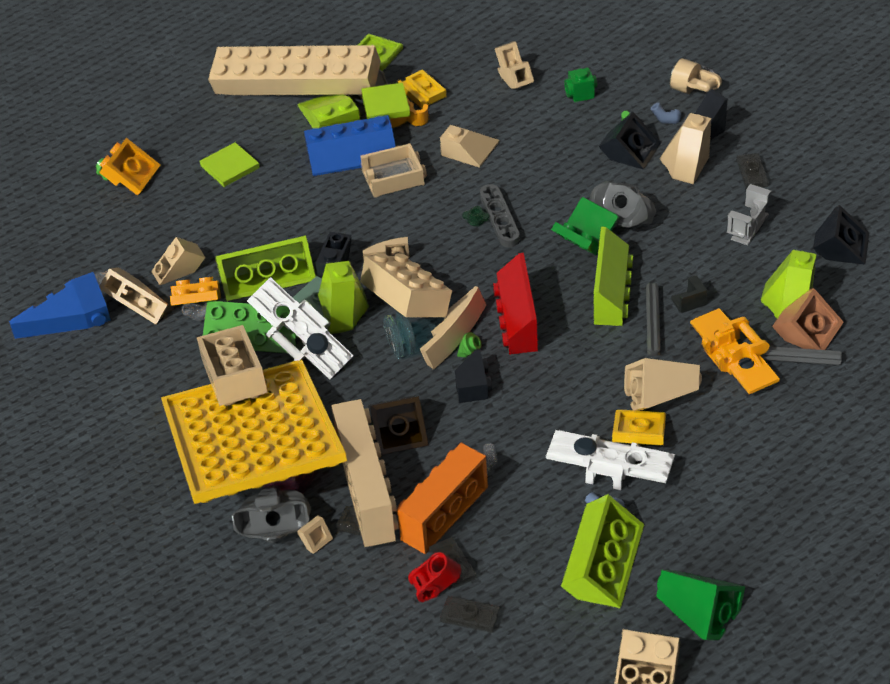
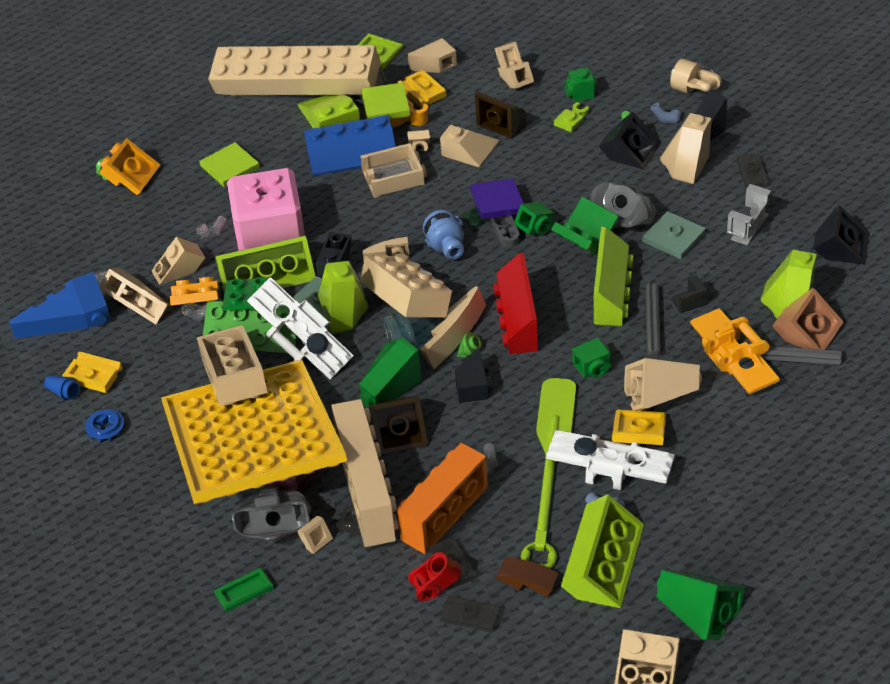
(64, 387): none -> blue cone
(93, 371): none -> yellow plate
(98, 419): none -> blue gear
(214, 230): none -> clear arm
(239, 291): none -> green bracket
(243, 589): none -> green tile
(265, 208): none -> bright pink plate
(391, 373): none -> green slope
(419, 138): none -> tan tile
(433, 57): none -> tan slope
(444, 233): none -> medium blue piece
(496, 198): none -> dark purple tile
(499, 116): none -> dark brown slope
(522, 572): none -> reddish brown slope
(534, 218): none -> green brick
(554, 414): none -> lime piece
(572, 119): none -> lime plate
(592, 358): none -> green brick
(674, 235): none -> sand green plate

